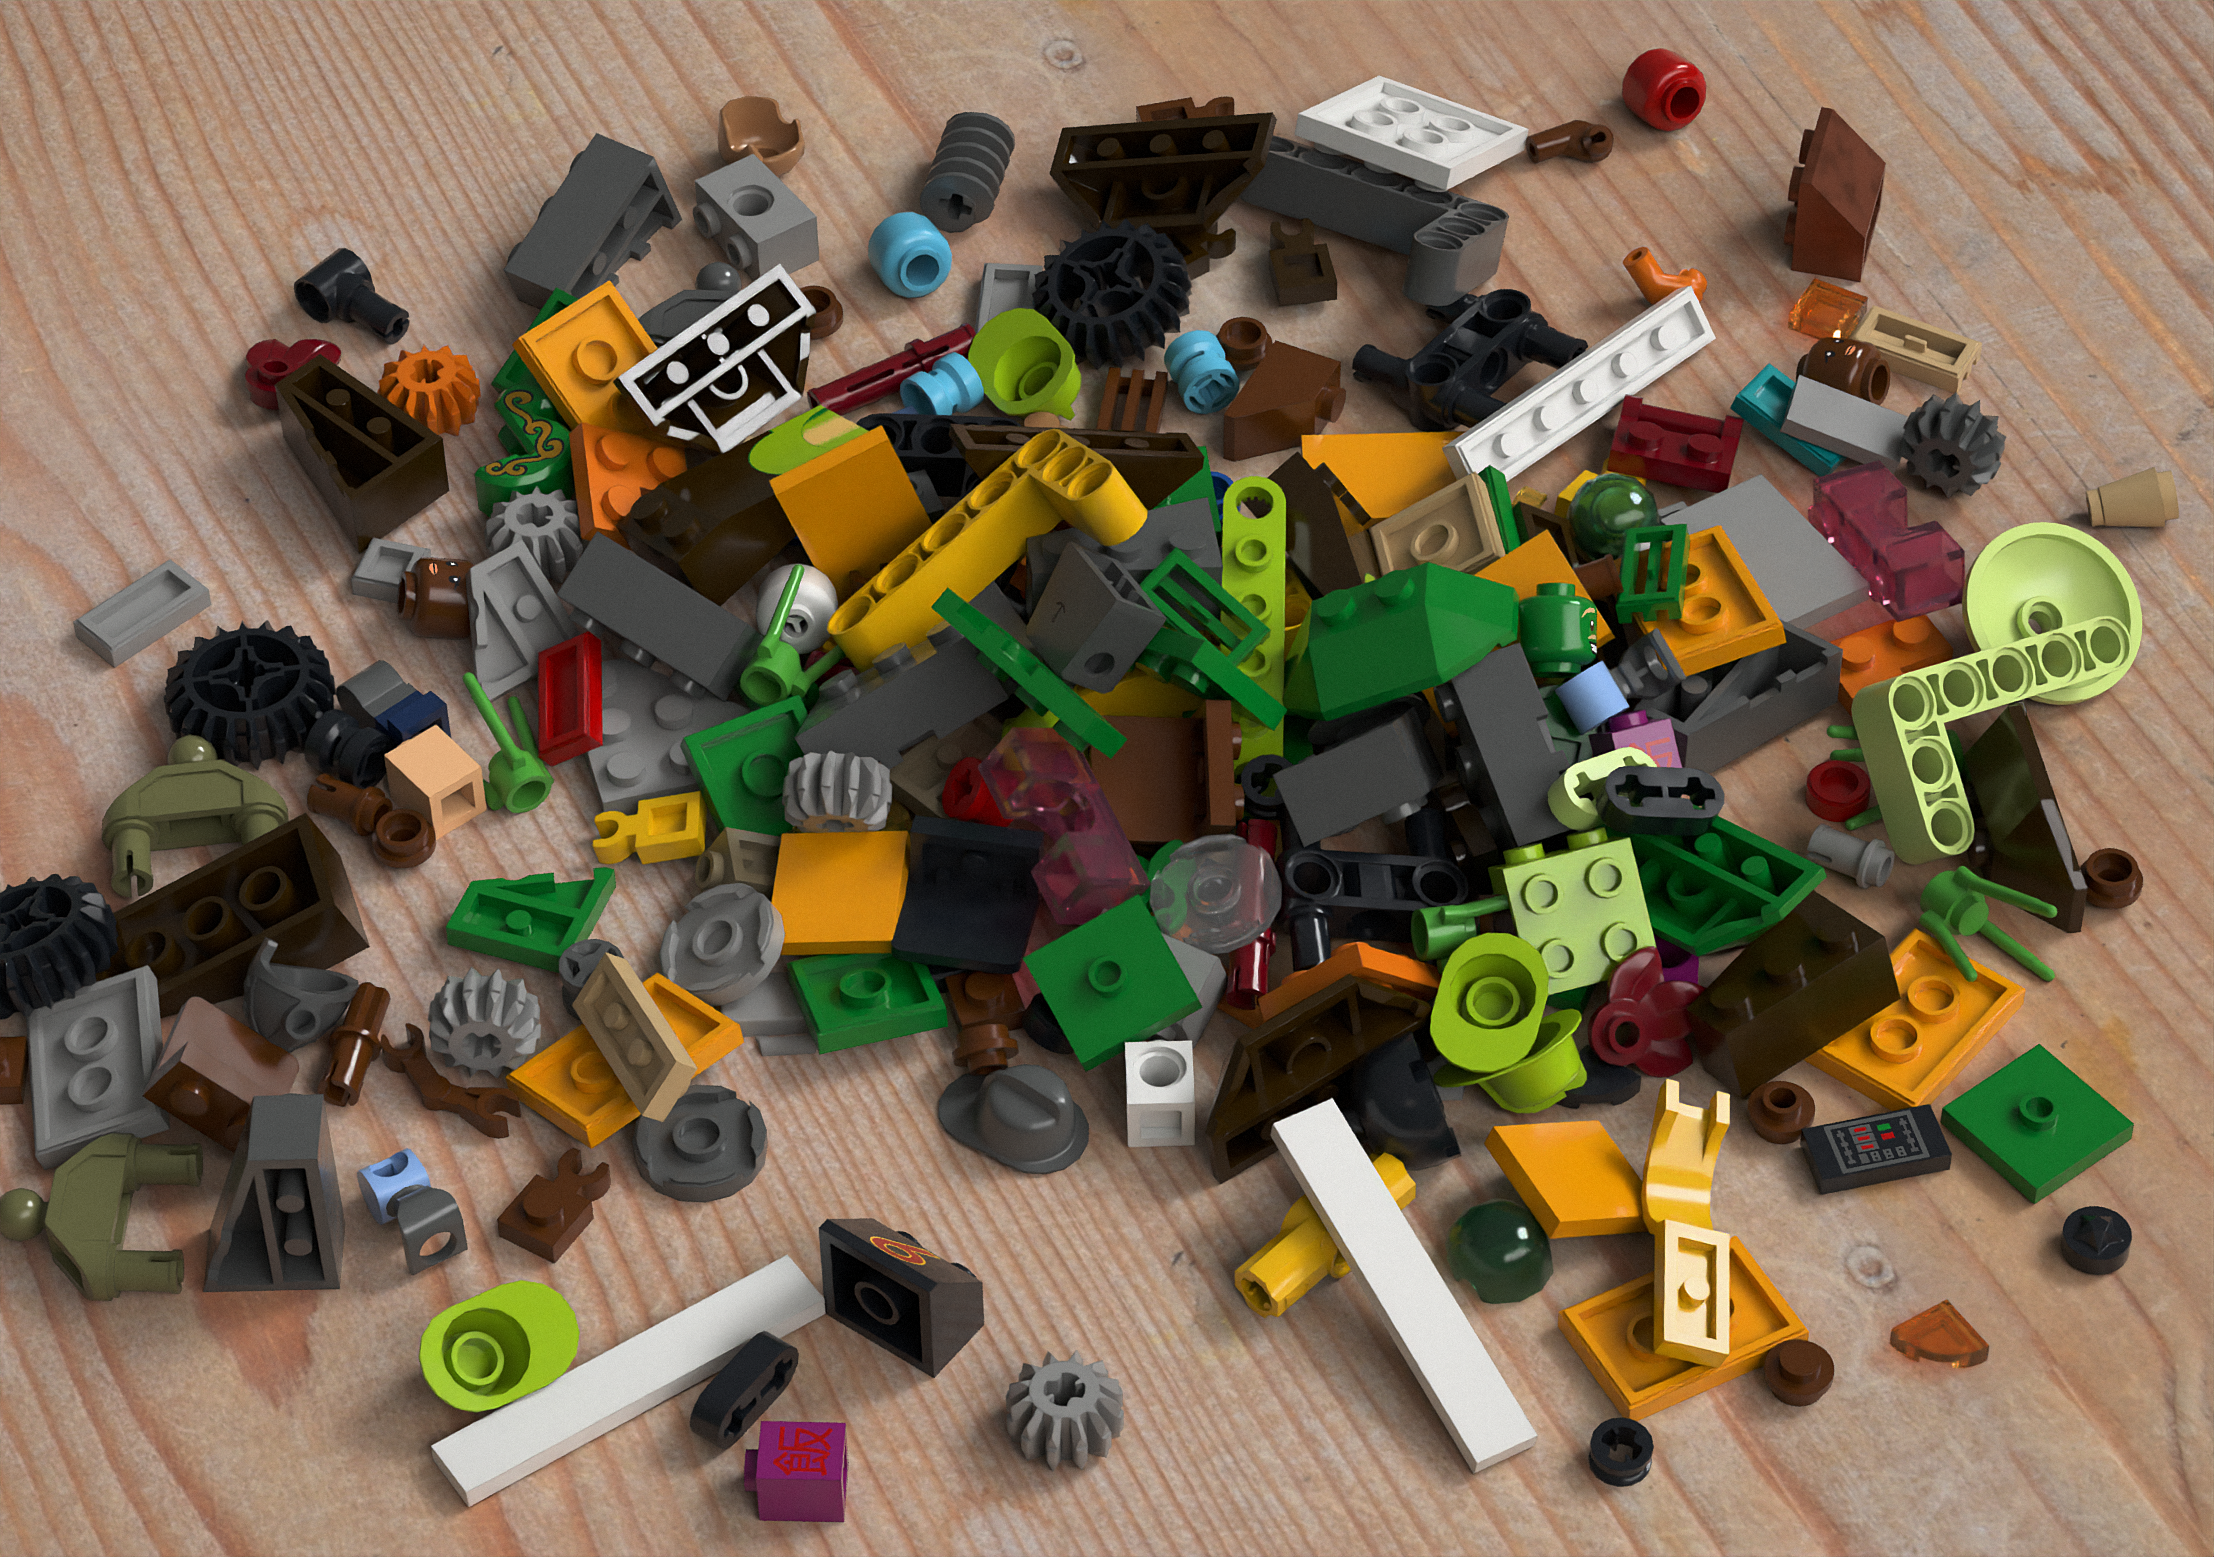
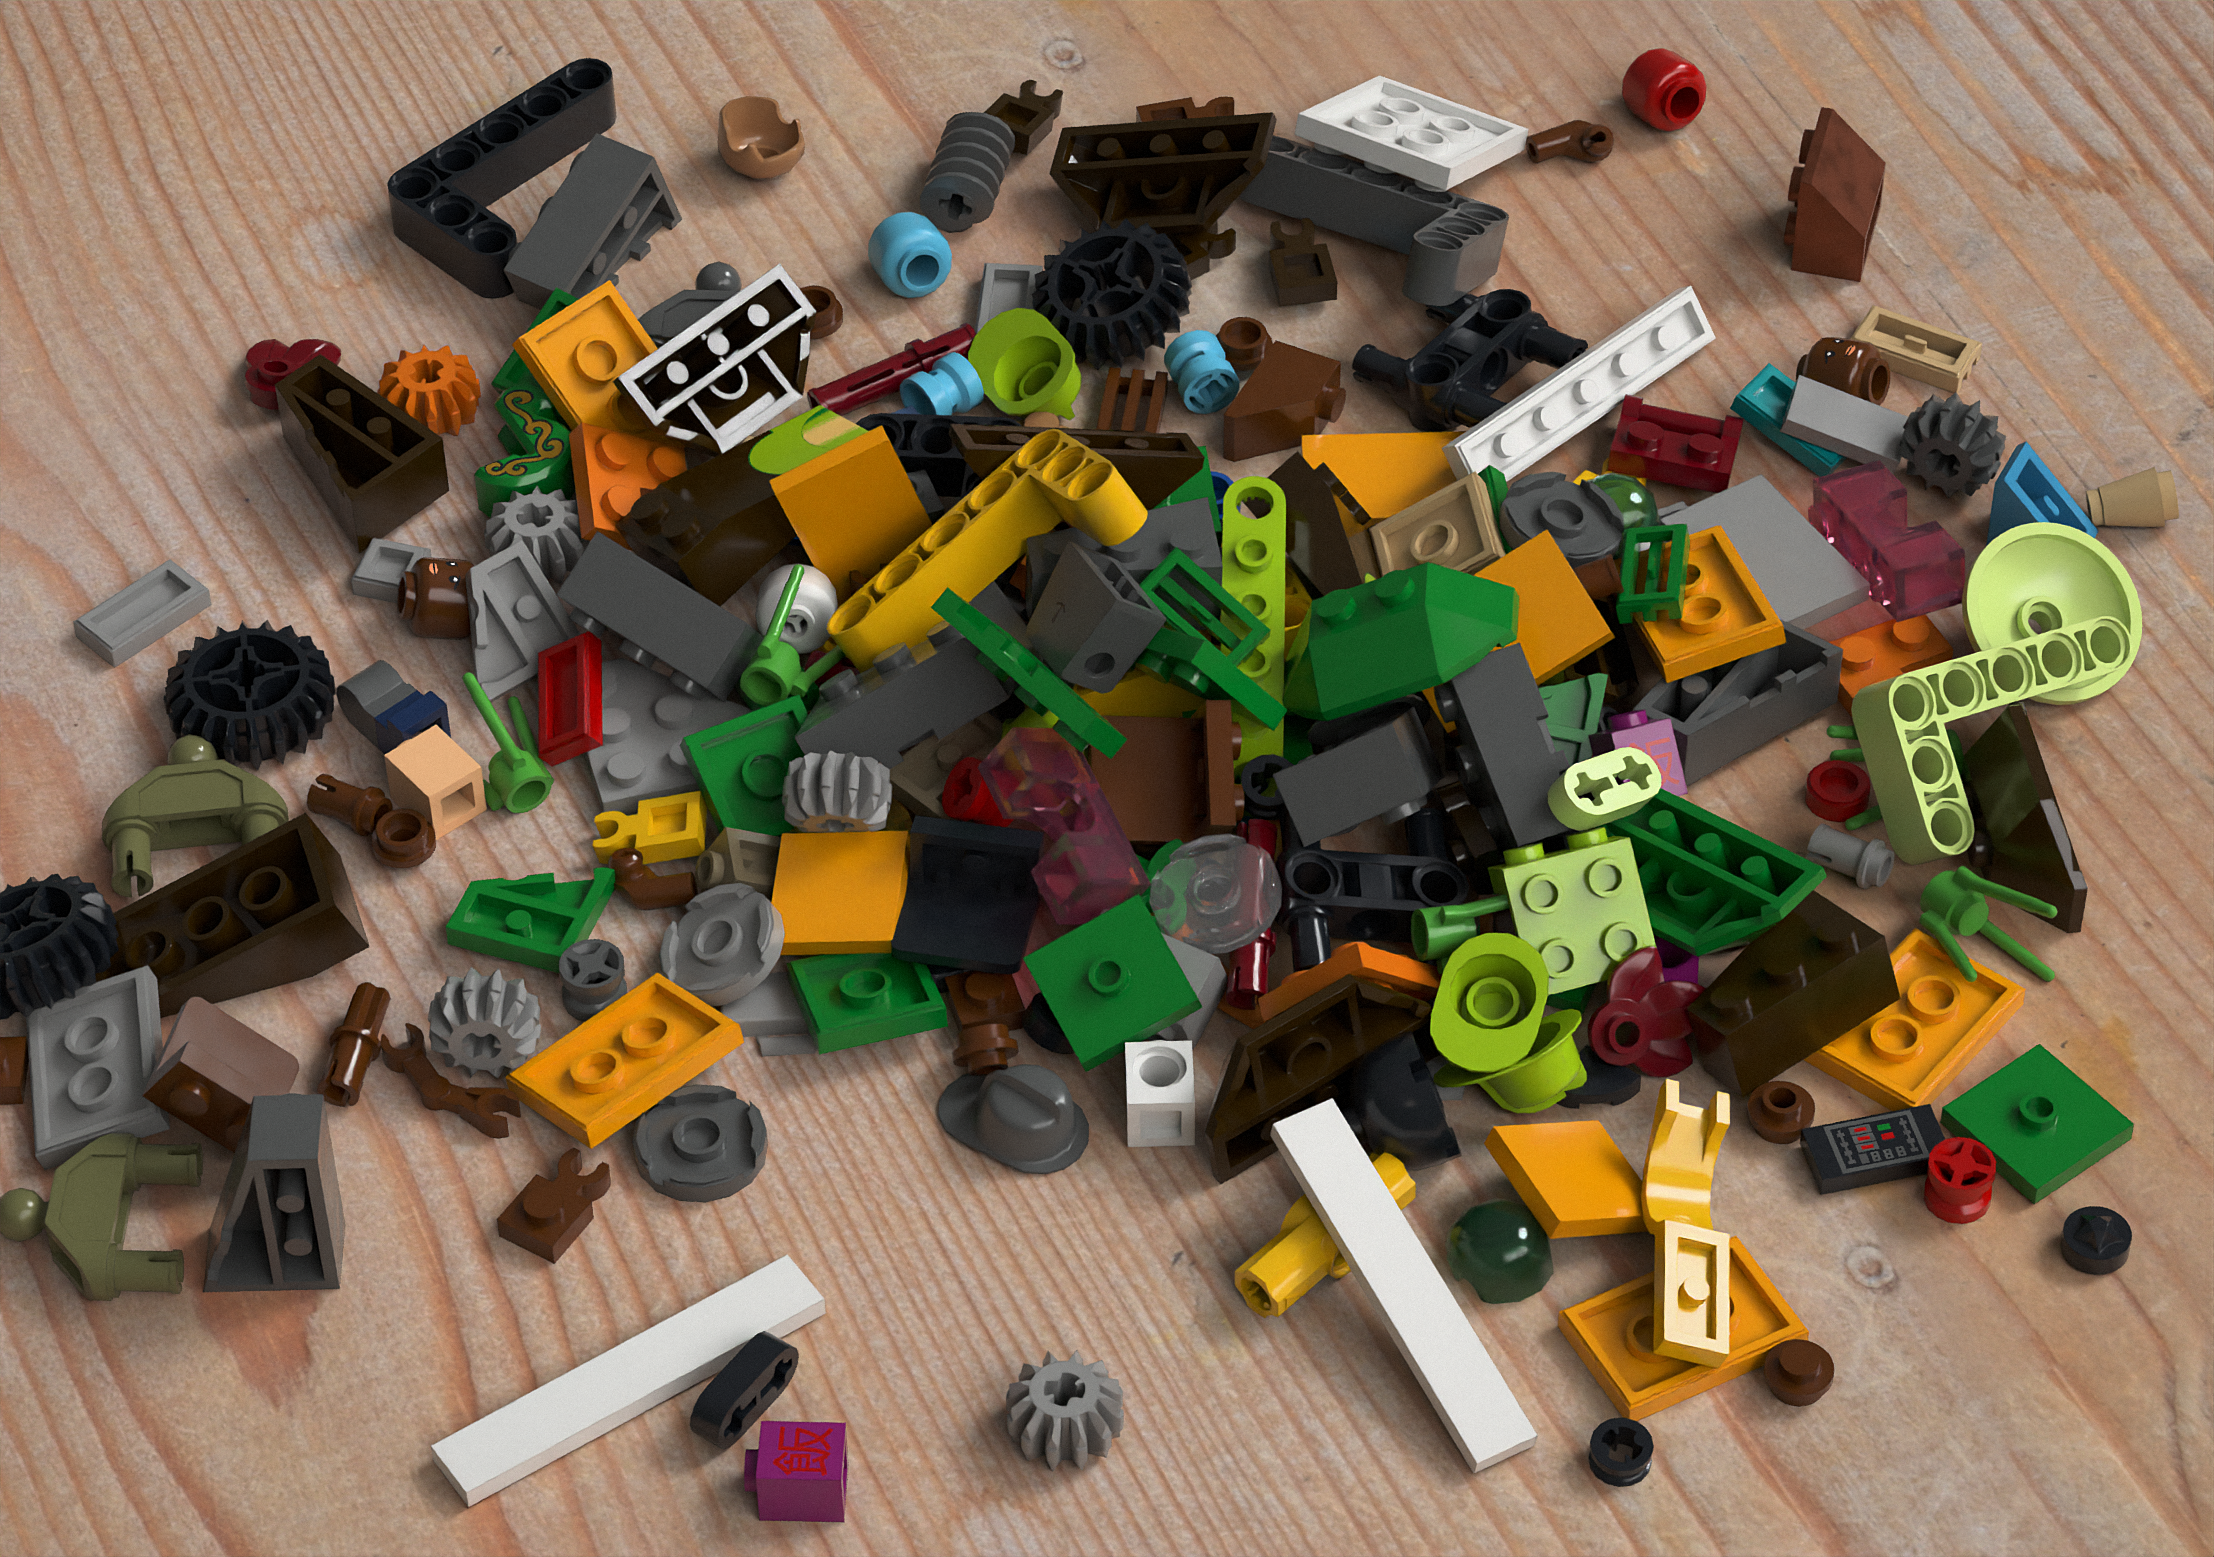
(293, 1002): dark grey helmet -> none
(345, 748): black wheel -> none
(346, 290): black pin -> none
(403, 1191): dark grey leg -> none
(444, 193): none -> black beam
(498, 1346): lime piece -> none
(634, 1037): tan plate -> none
(645, 888): none -> reddish brown arm
(755, 218): light grey brick -> none
(898, 1292): black slope -> none
(1027, 116): none -> dark brown plate
(1557, 631): green head -> none
(1578, 517): none -> dark grey tile
(1604, 693): leg -> none
(1654, 282): orange arm -> none
(1660, 801): black beam -> none
(1827, 311): clear orange tile -> none
(1940, 1336): clear orange tile -> none
(1950, 1165): none -> red wheel
(2032, 494): none -> dark azure slope
(2112, 878): reddish brown plate -> none

